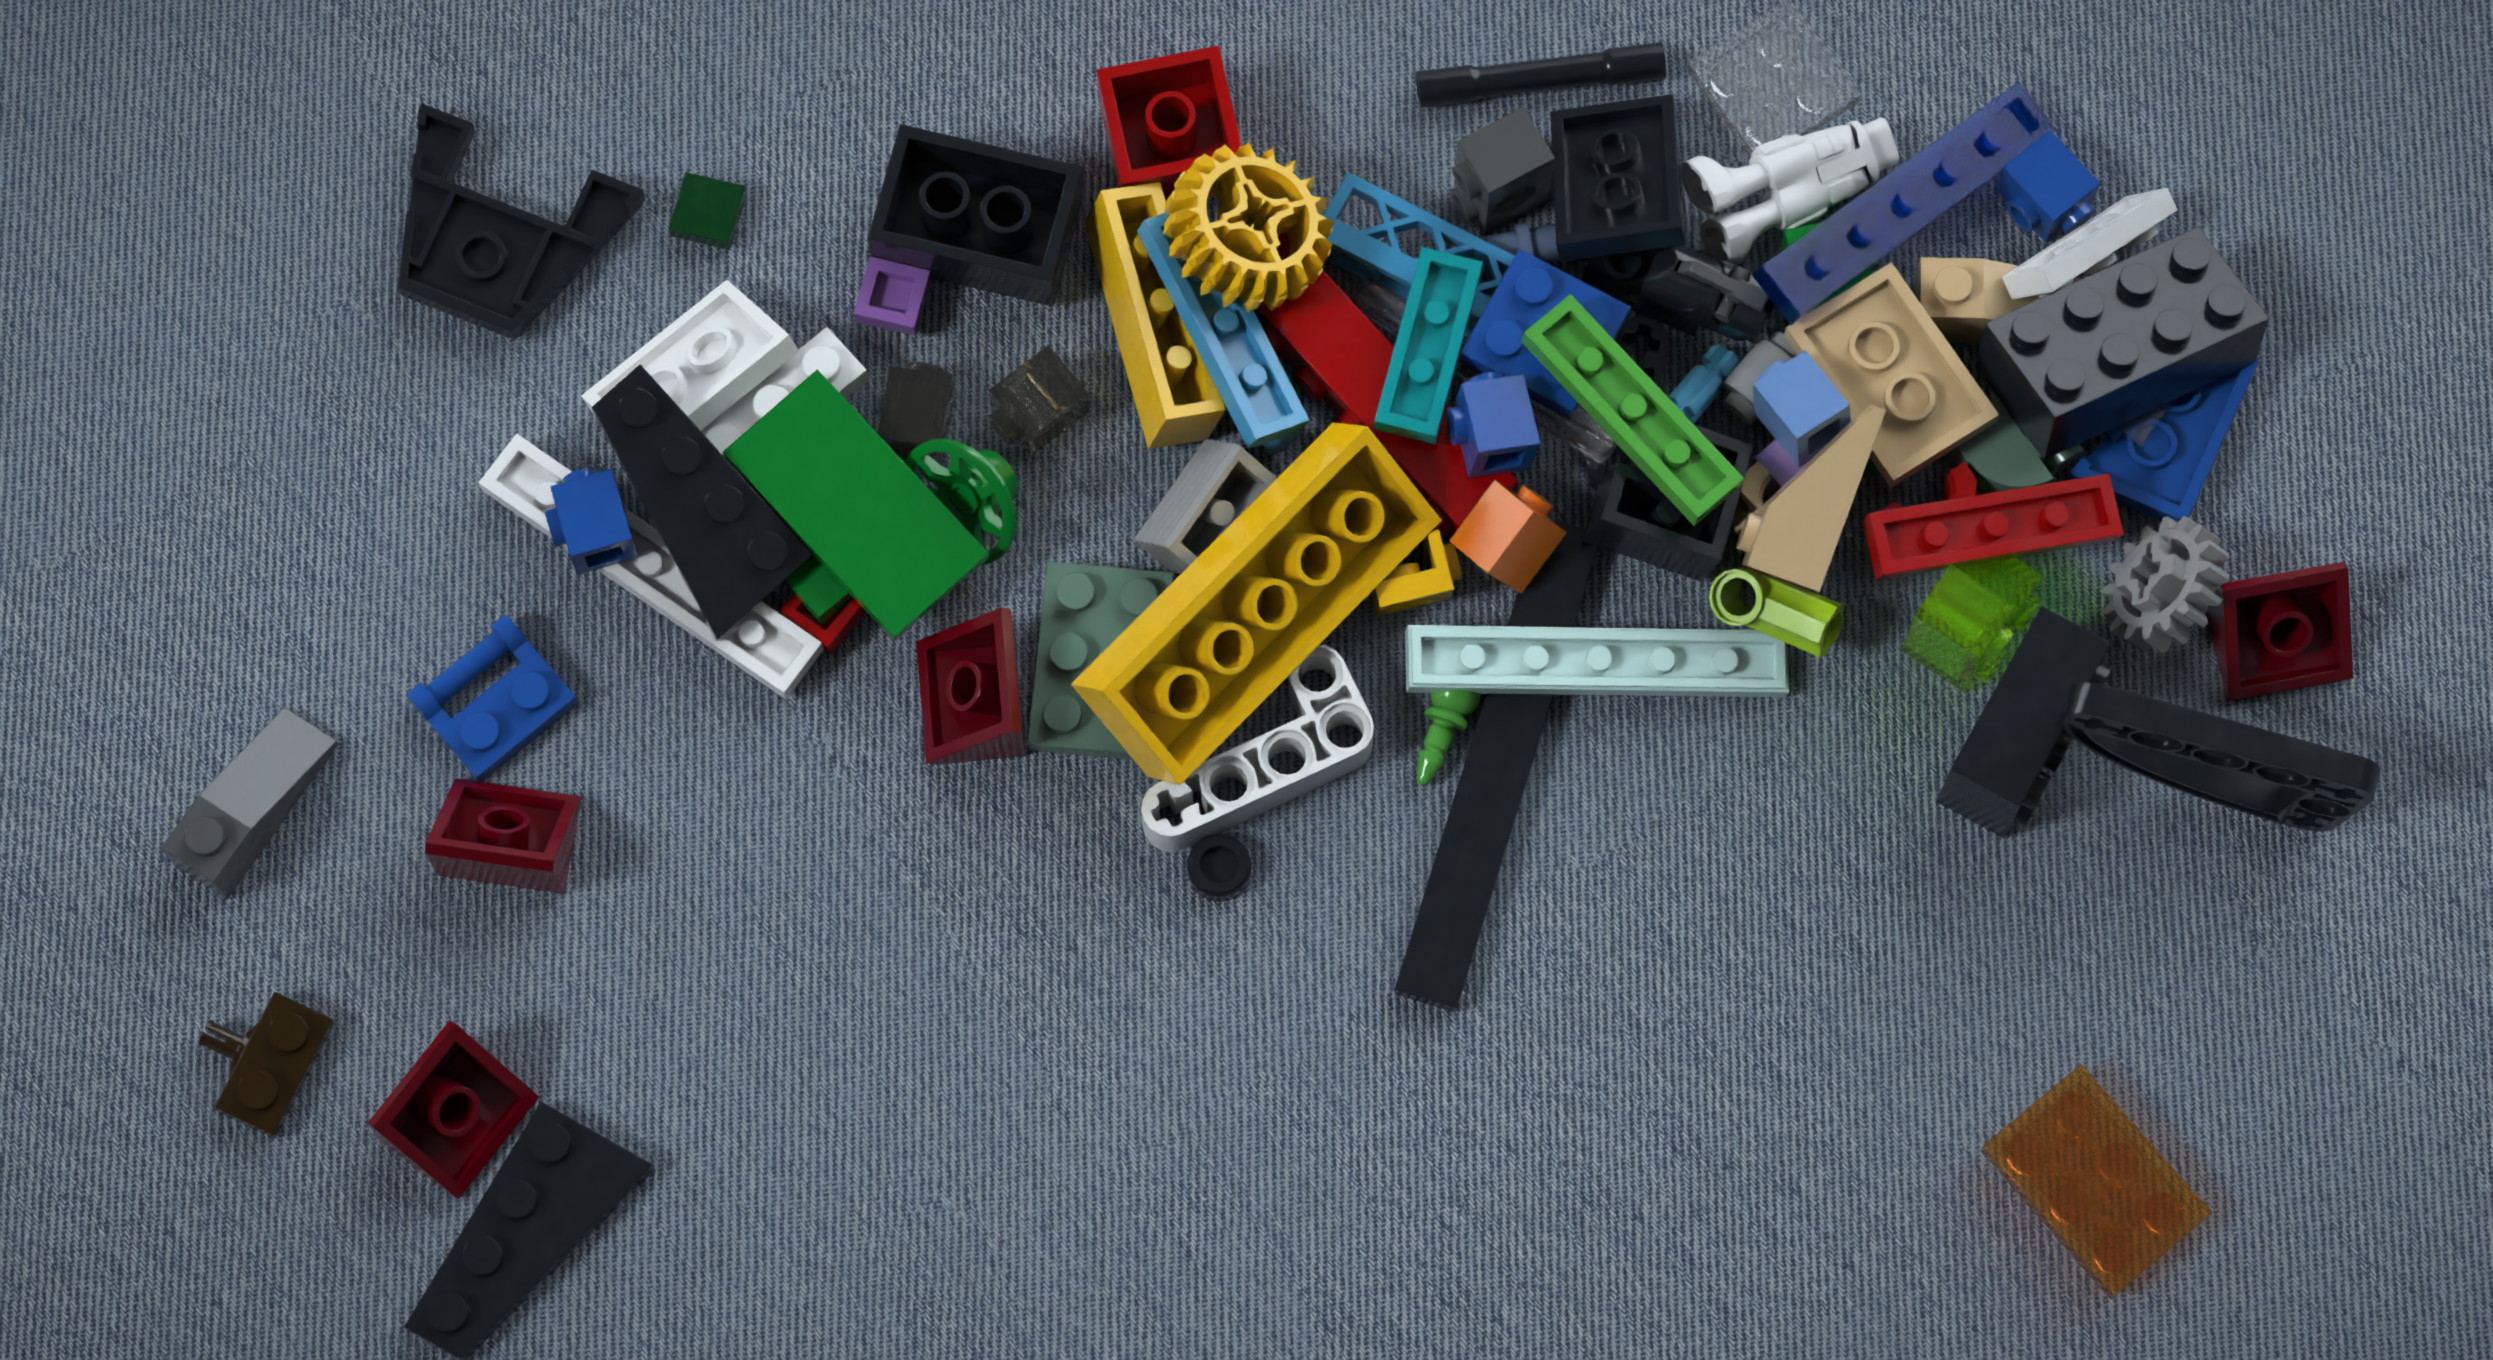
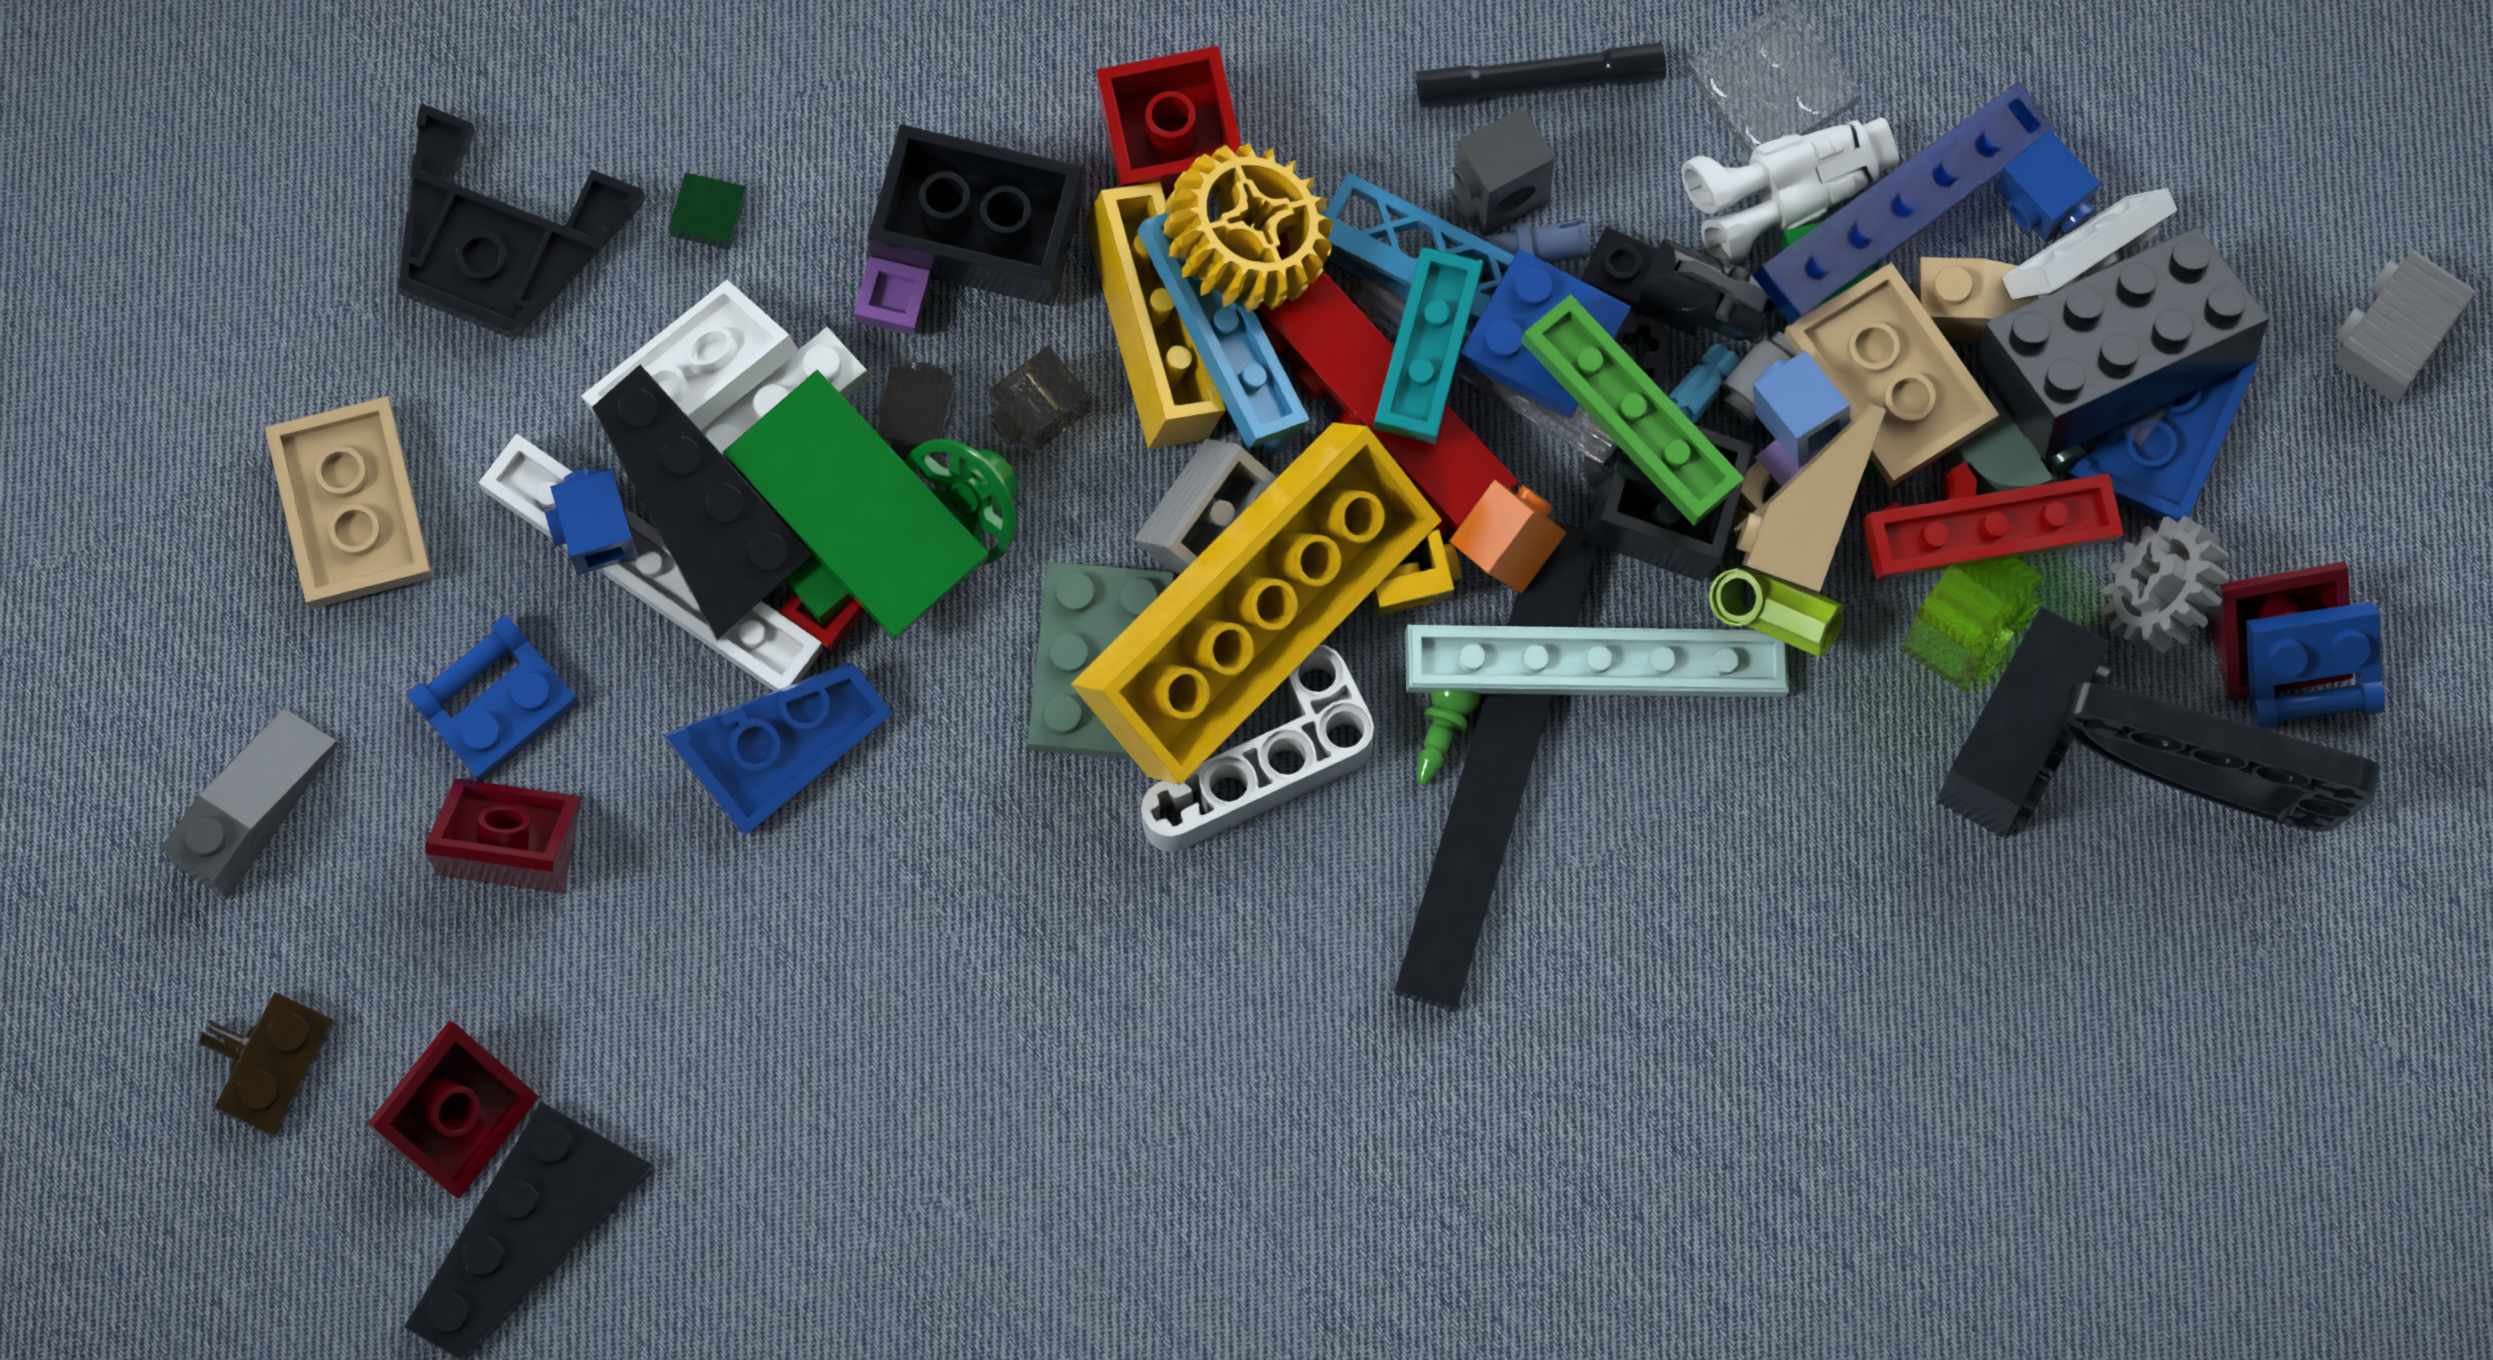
(348, 502): none -> tan plate
(779, 742): none -> blue wing
(971, 691): dark red slope -> none
(1219, 867): black tile -> none
(1494, 424): blue brick -> none
(1617, 178): black plate -> none
(2096, 1181): clear orange plate -> none
(2311, 648): none -> blue plate
(2403, 325): none -> light grey brick

